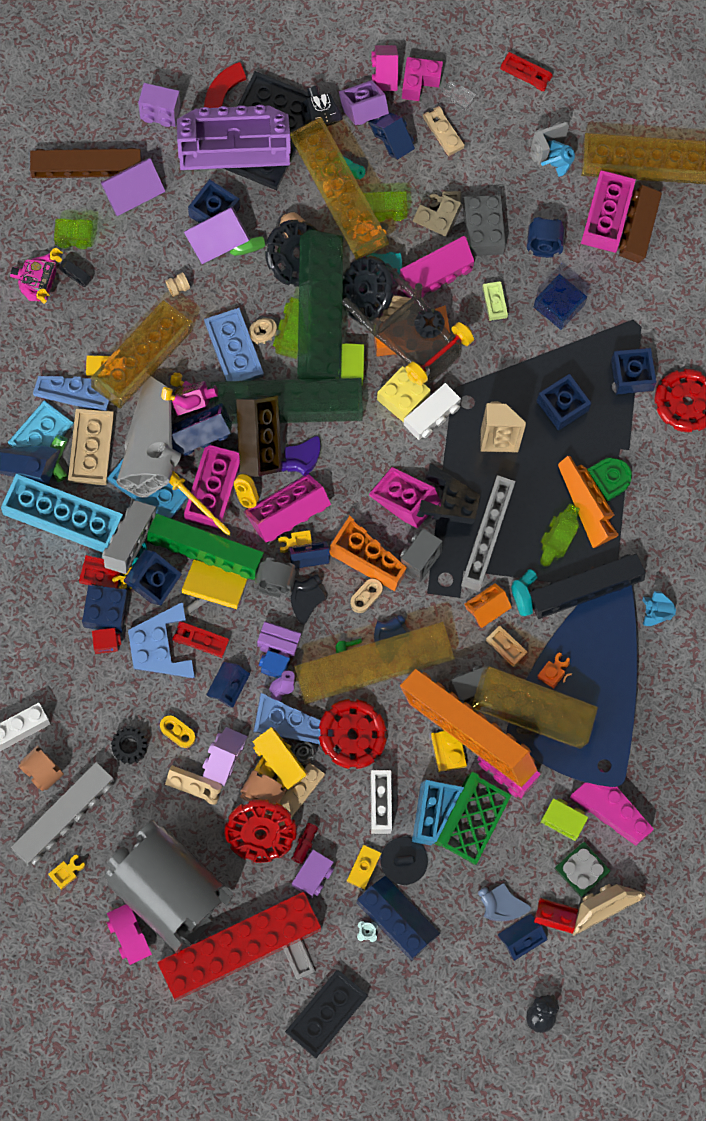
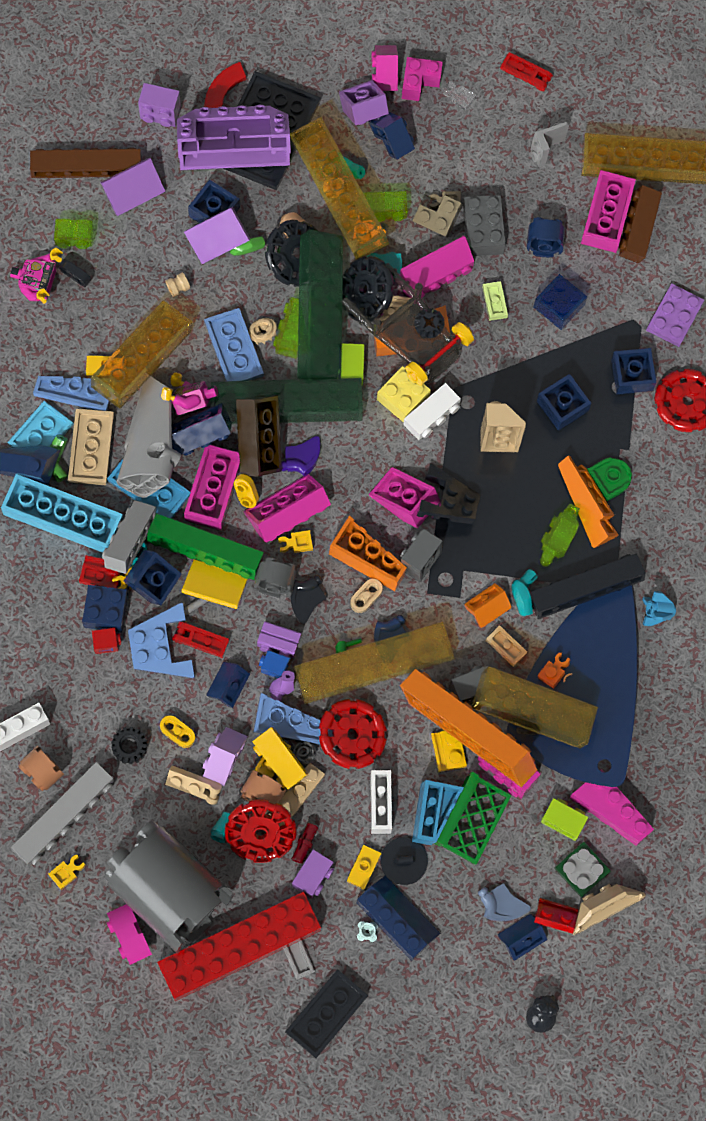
(177, 482): yellow piece -> none
(218, 829): none -> teal cone
(309, 554): dark blue panel -> none
(320, 106): black torso -> none
(443, 131): tan plate -> none
(488, 533): light grey brick -> none
(560, 157): dark azure brick -> none
(675, 315): none -> medium lavender plate

